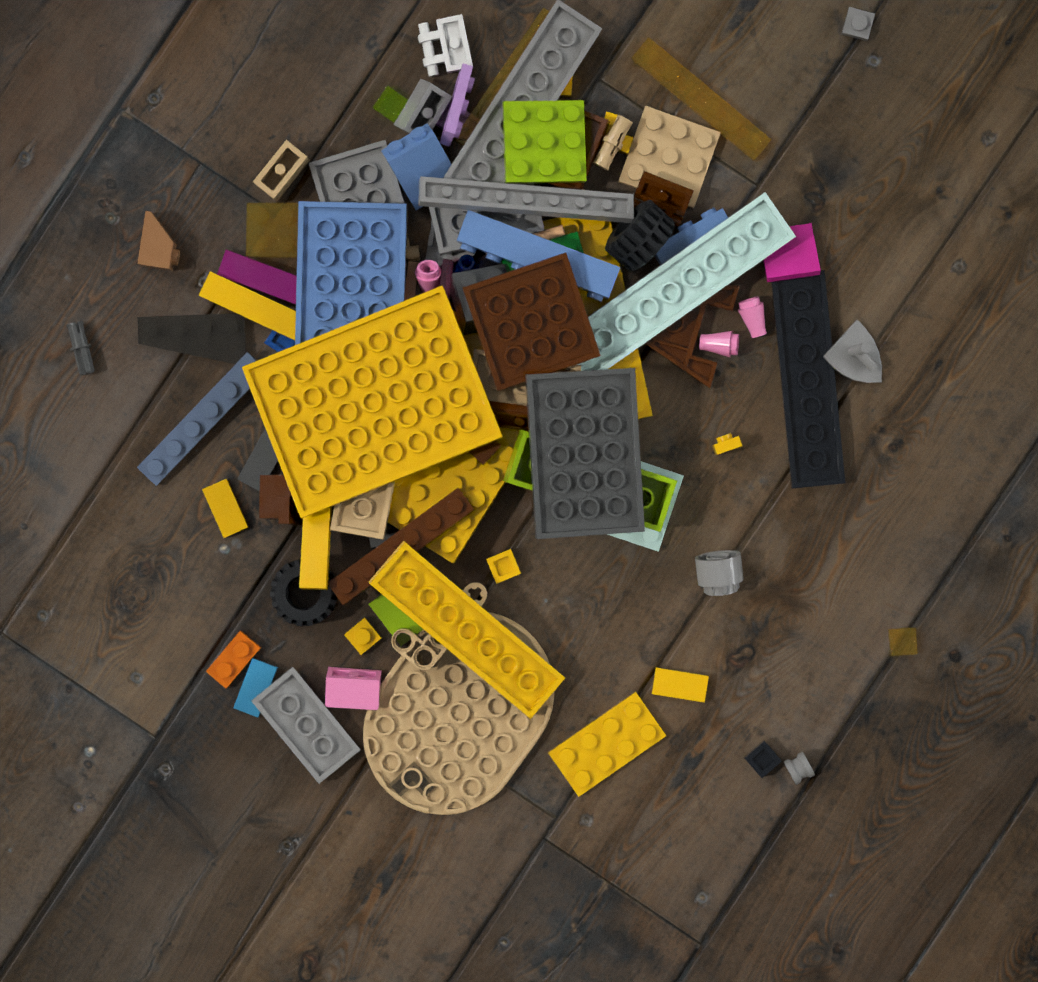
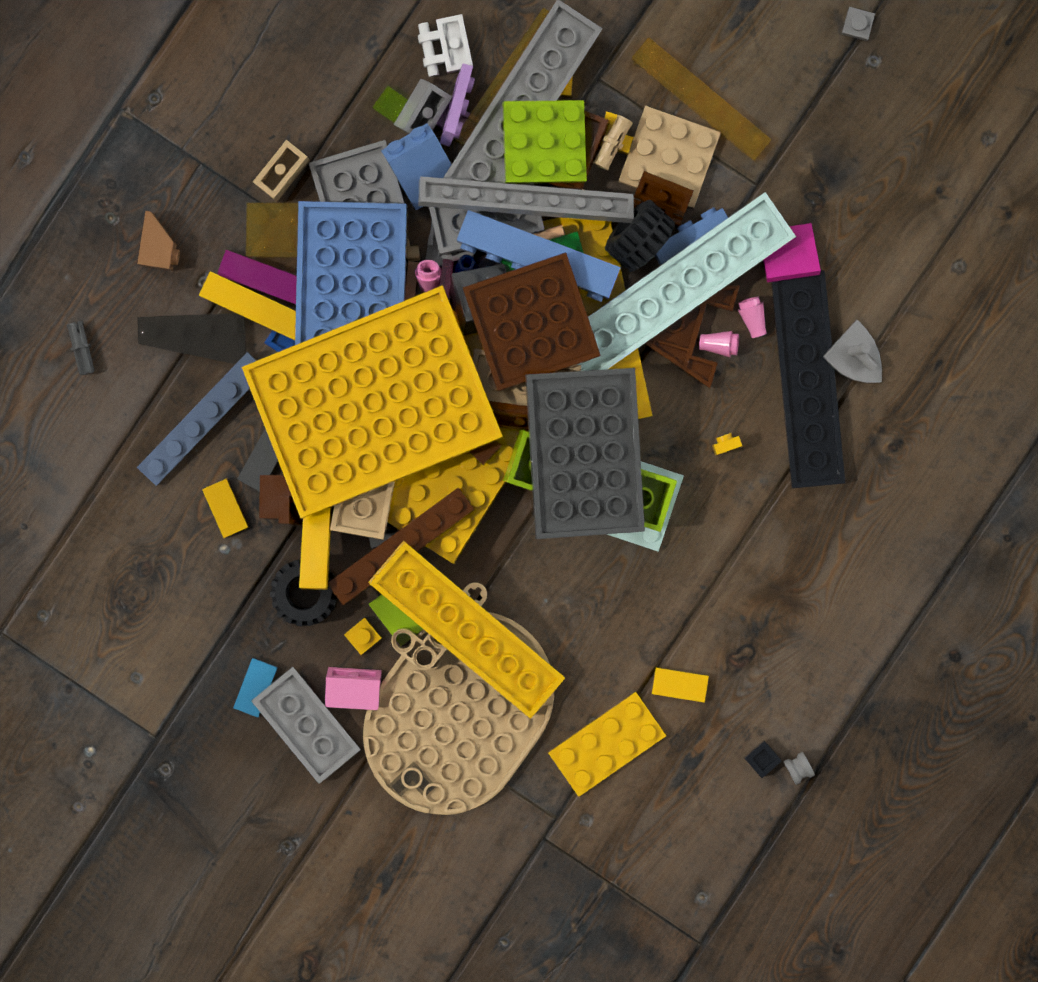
(233, 659): orange plate -> none
(503, 566): yellow plate -> none
(719, 572): light grey piece -> none
(902, 641): clear yellow tile -> none

